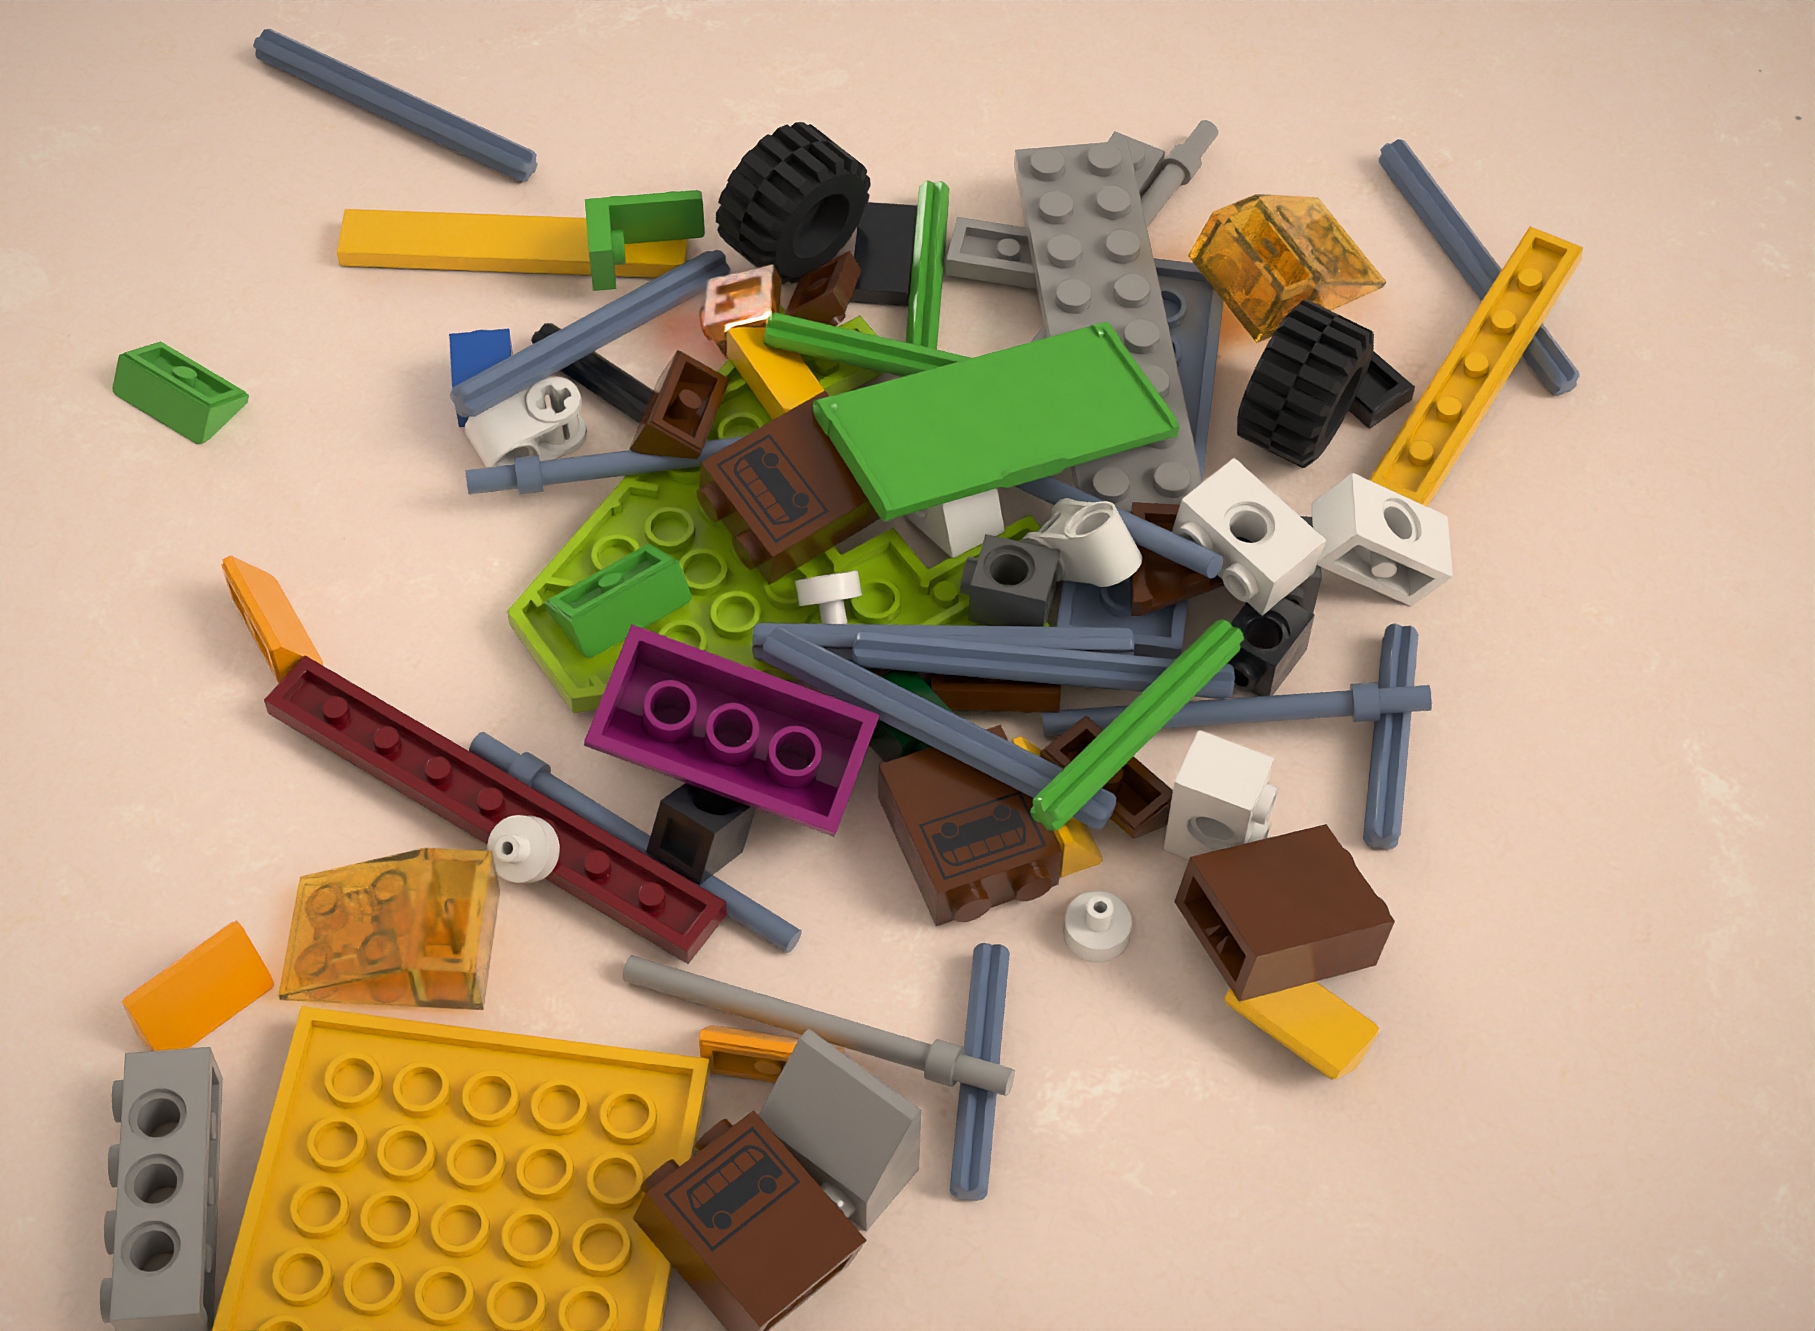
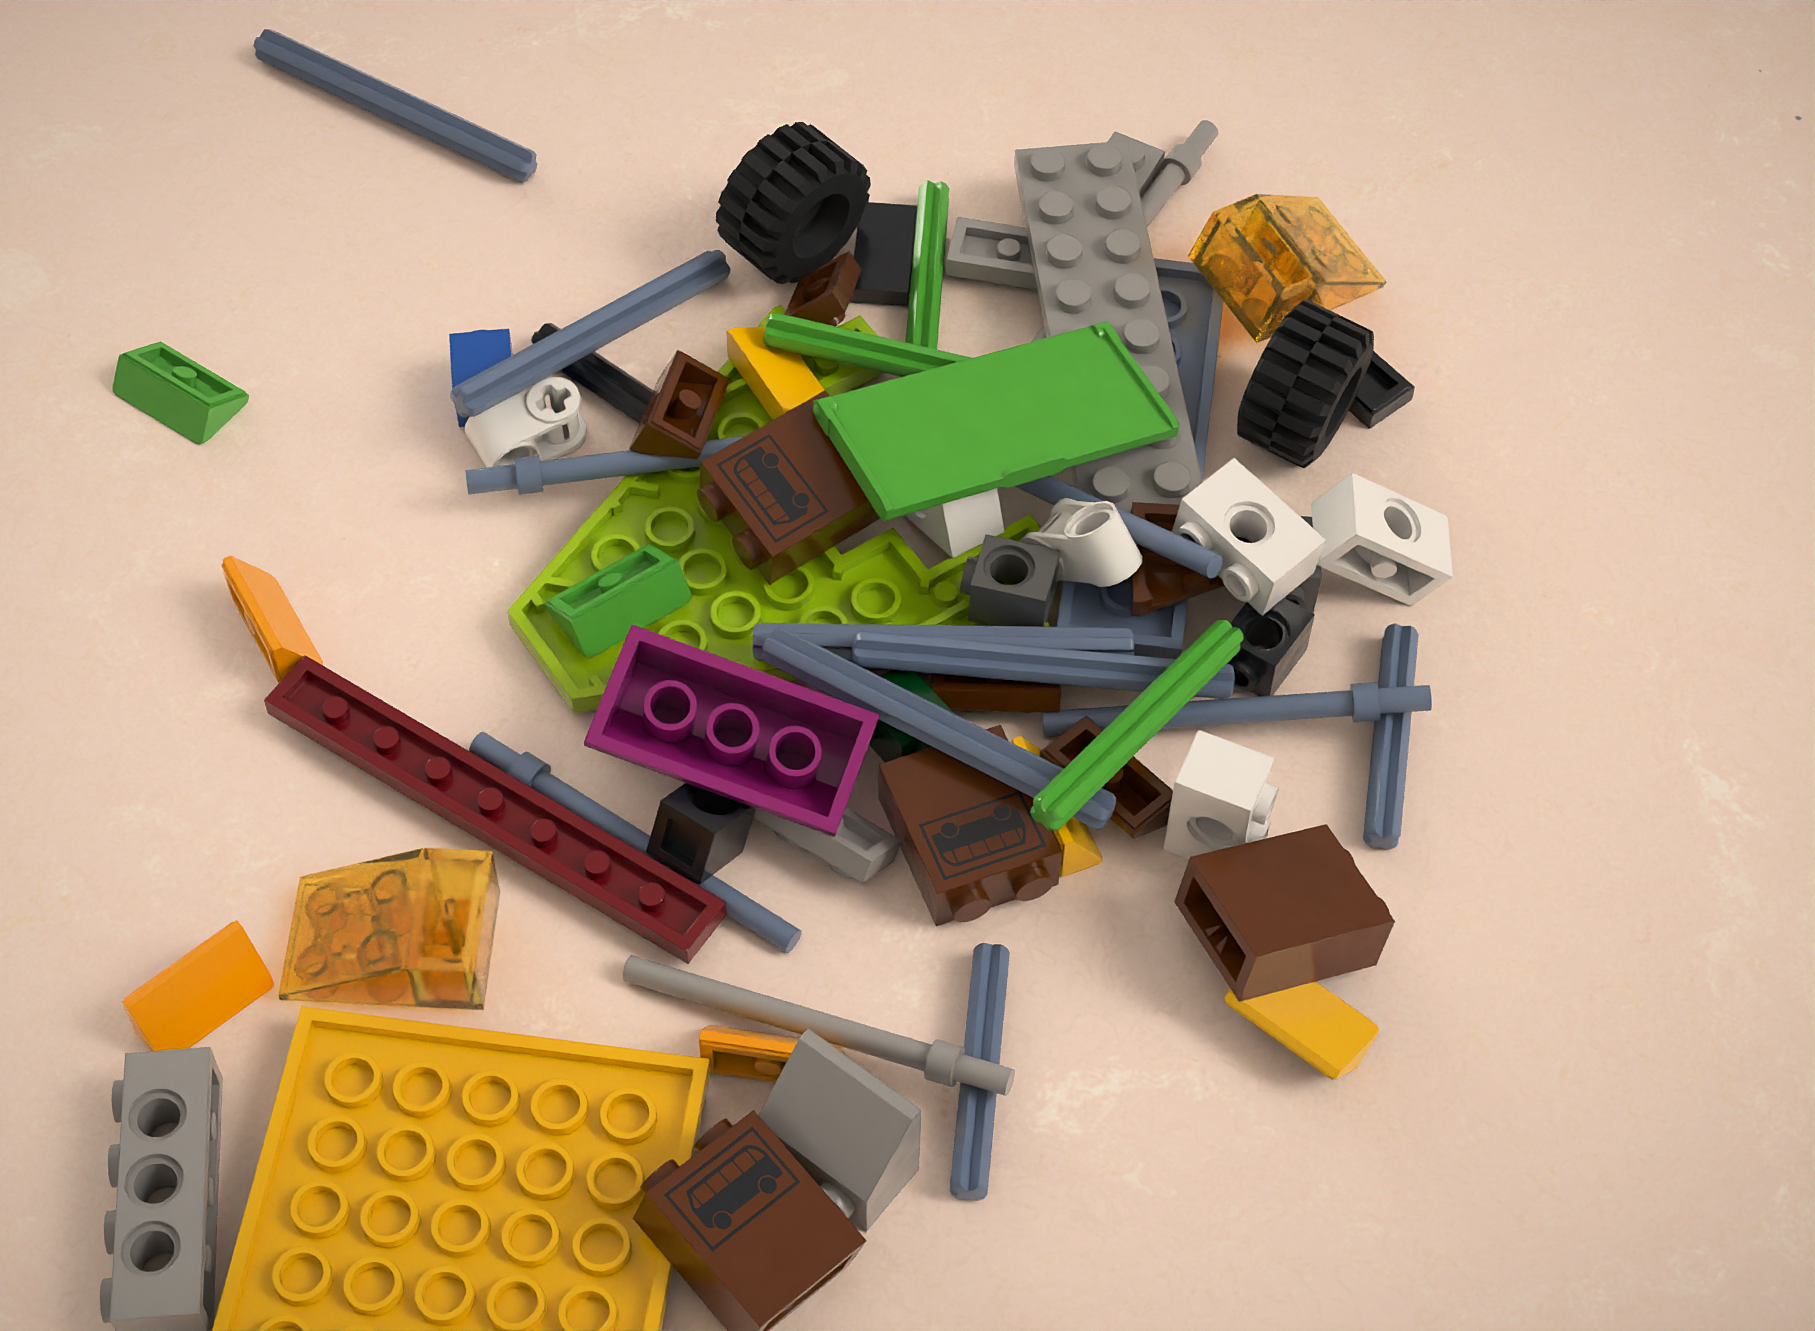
(488, 244): yellow tile -> none
(524, 848): white tile -> none
(637, 219): bright green bracket -> none
(739, 301): clear orange bracket -> none
(829, 593): white tile -> none
(855, 851): none -> light grey plate
(1097, 926): white tile -> none
(1469, 255): sand blue axle -> none
(1477, 366): yellow tile -> none

